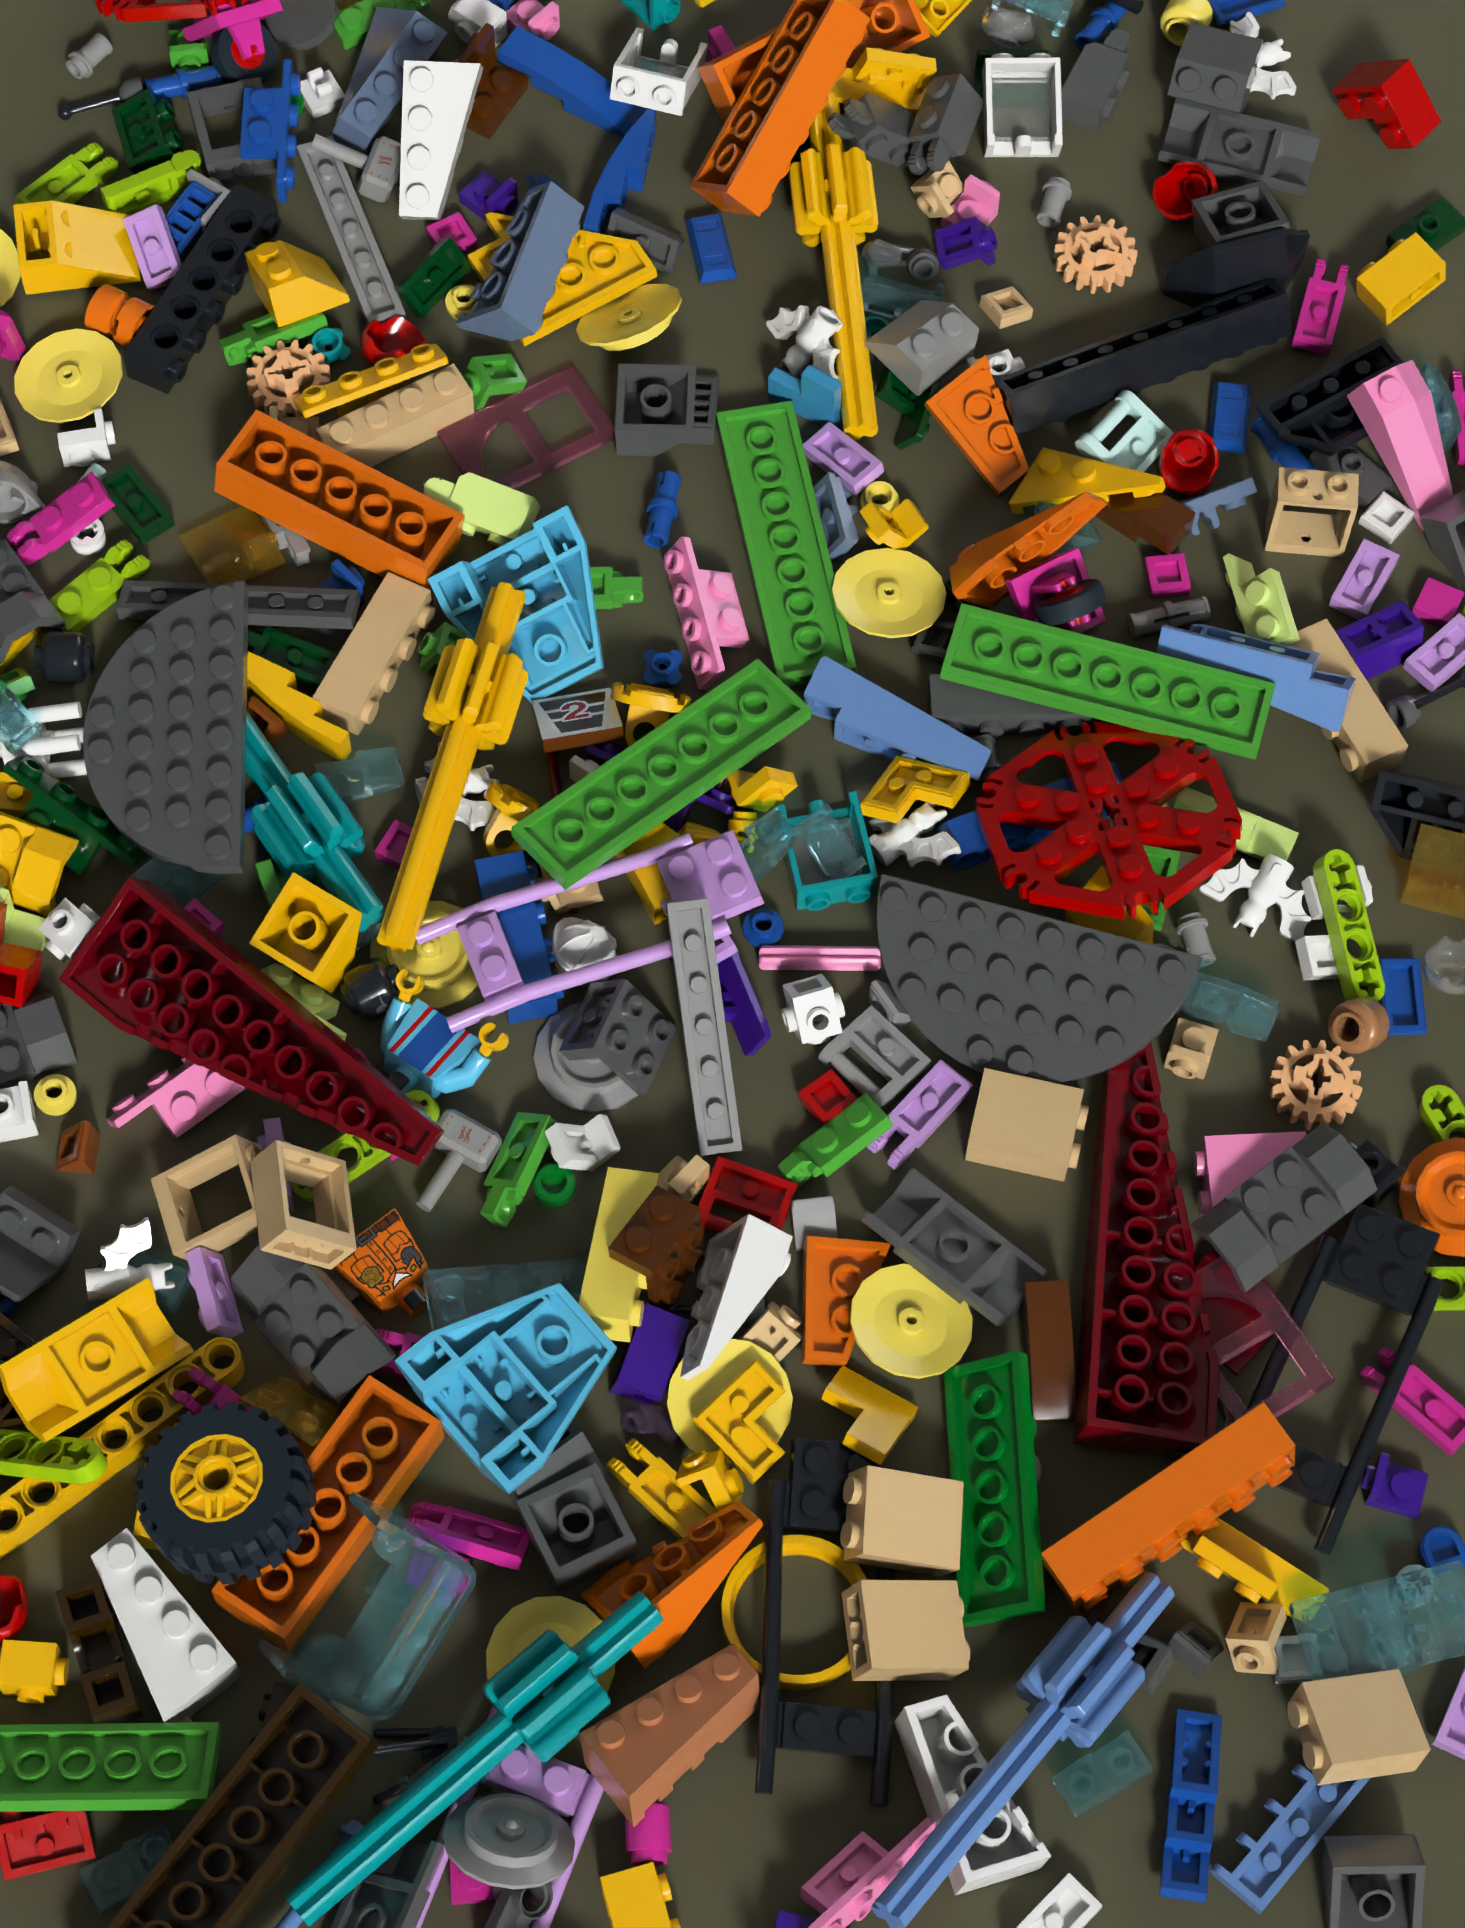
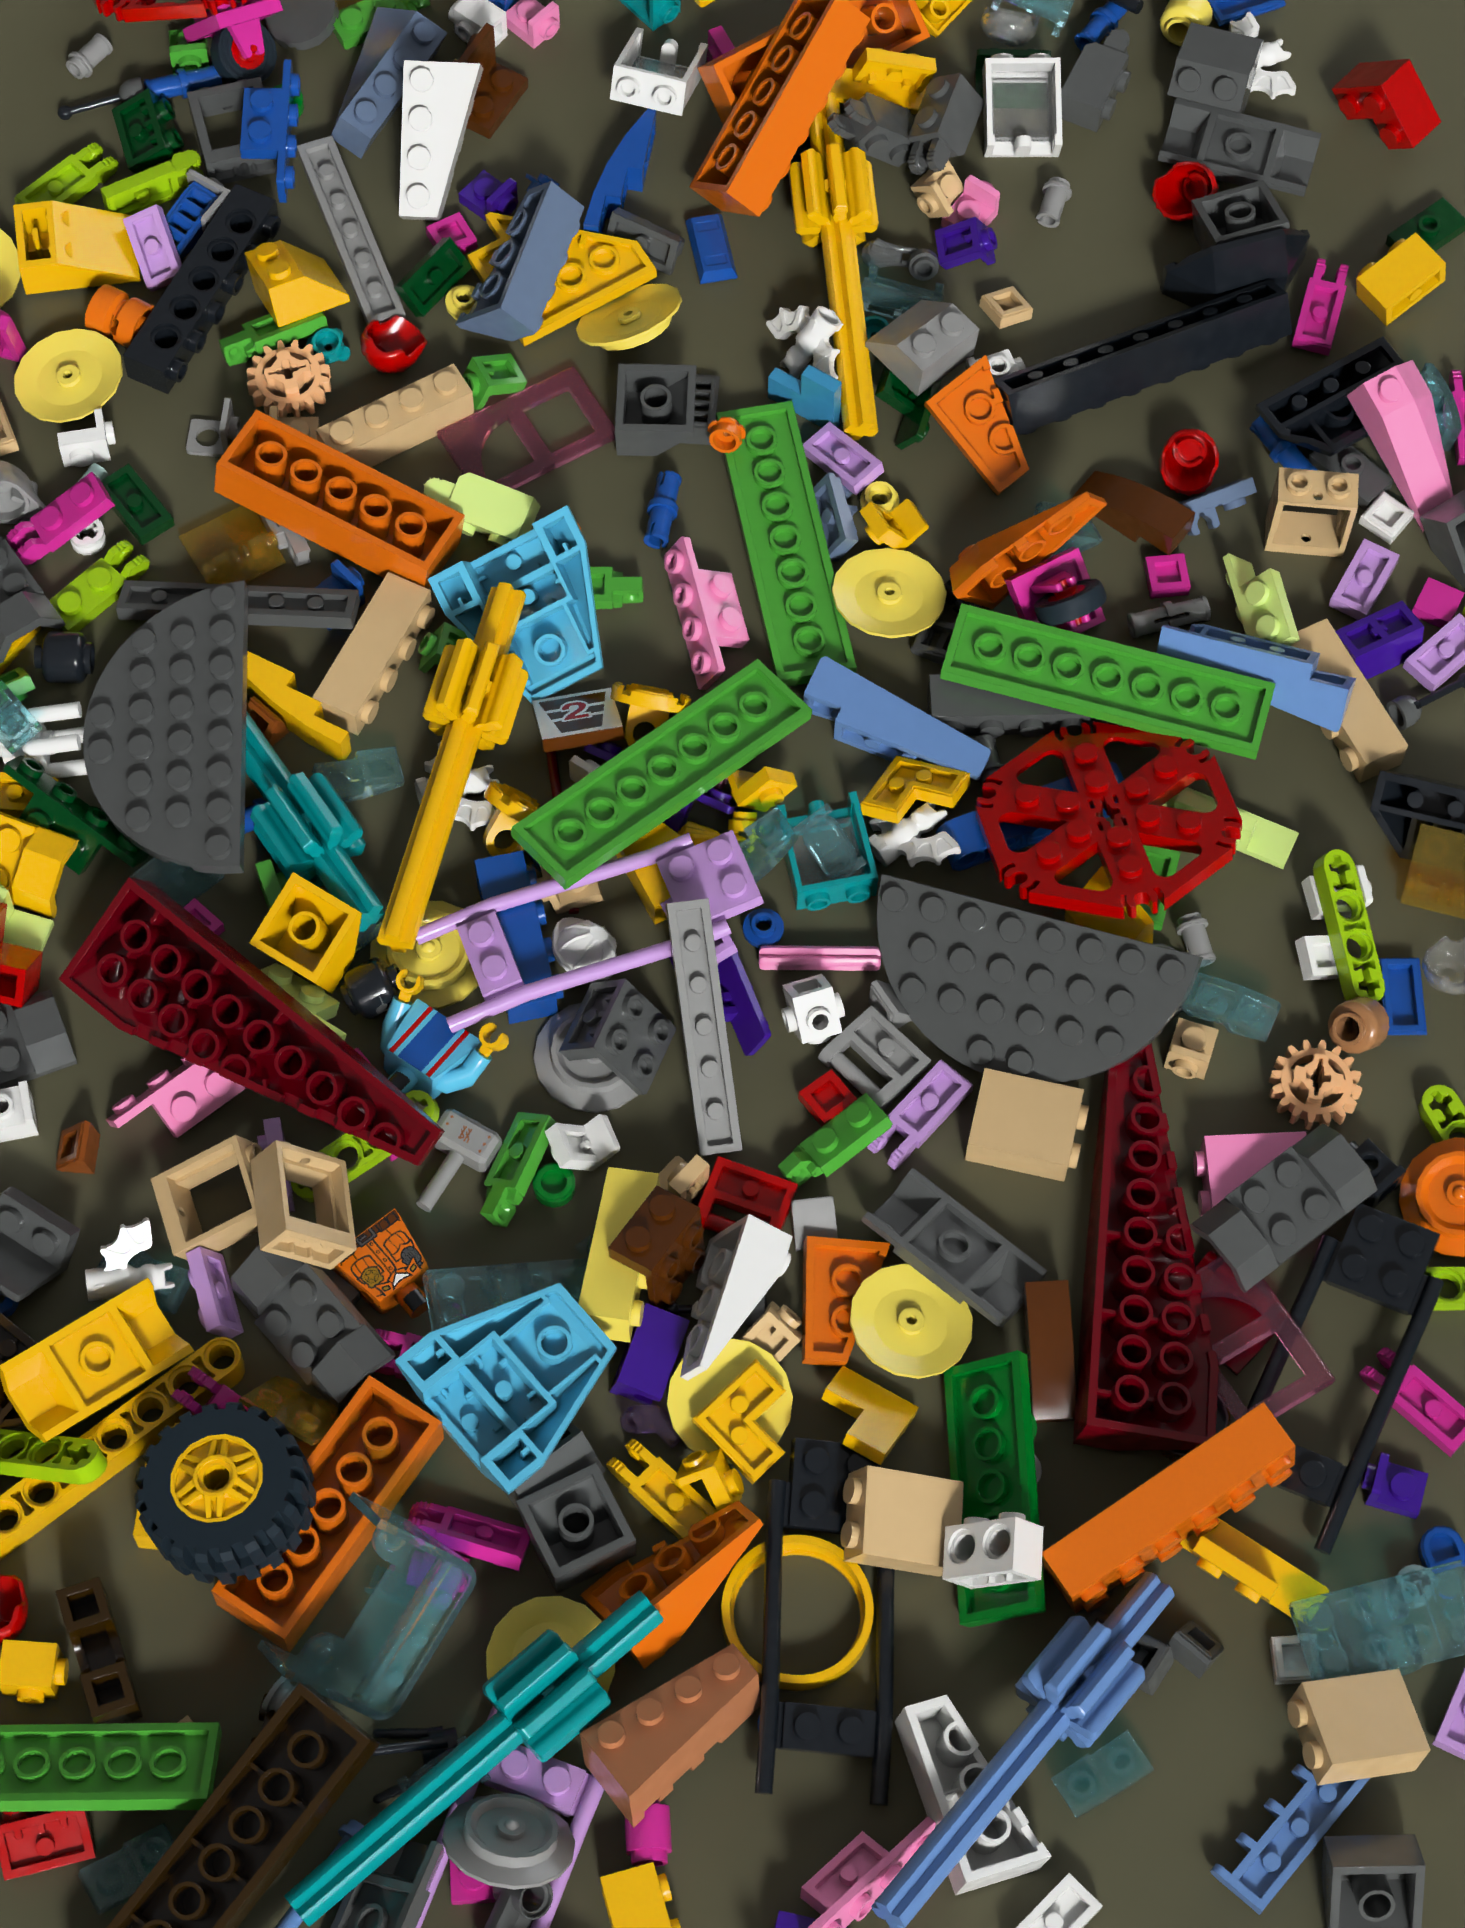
(60, 1104): light yellow plate -> none
(68, 928): white brick -> none
(169, 1640): white wedge -> none
(226, 428): none -> light grey bracket
(278, 1694): none -> light grey bush
(303, 658): dark green hinge -> none
(321, 93): white tile -> none
(363, 387): yellow bracket -> none
(379, 169): light grey piece -> none
(394, 844): dark pink tile -> none
(570, 80): blue slope -> none
(662, 678): blue plate -> none
(726, 434): none -> orange plate
(905, 1630): tan brick -> none
(993, 1551): none -> white brick
(1062, 476): yellow wing -> none
(1095, 254): light nougat gear -> none
(1137, 446): light aqua plate -> none
(1190, 1806): blue slope -> none
(1229, 416): blue tile -> none
(1254, 1637): tan bracket -> none
(1264, 888): white animal -> none

